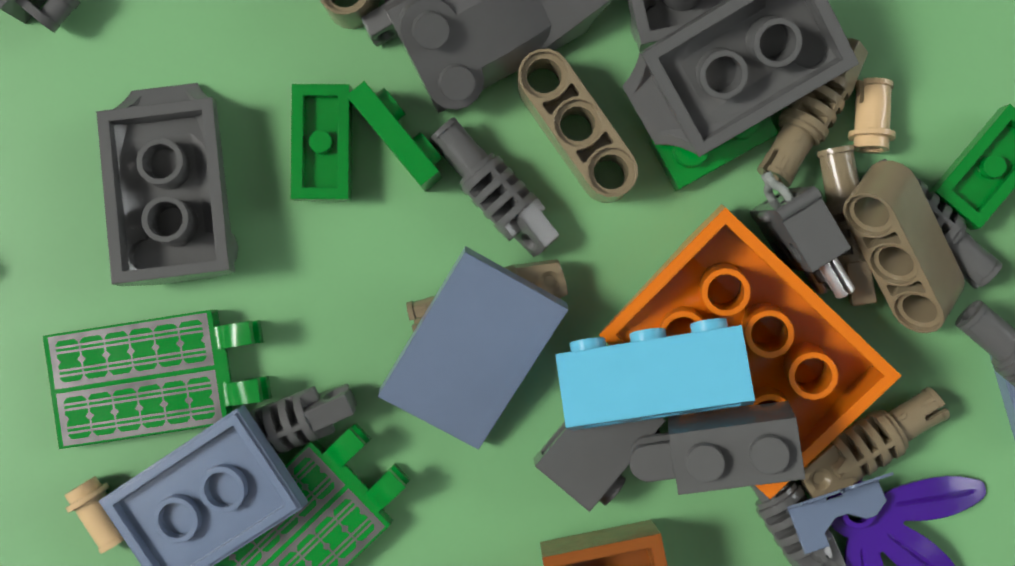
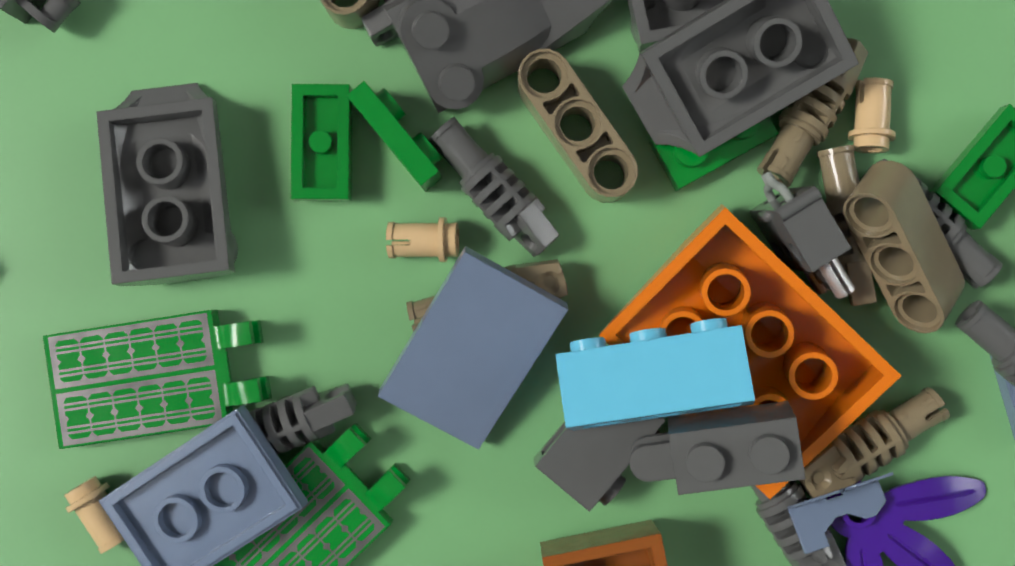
(425, 239): none -> tan pin

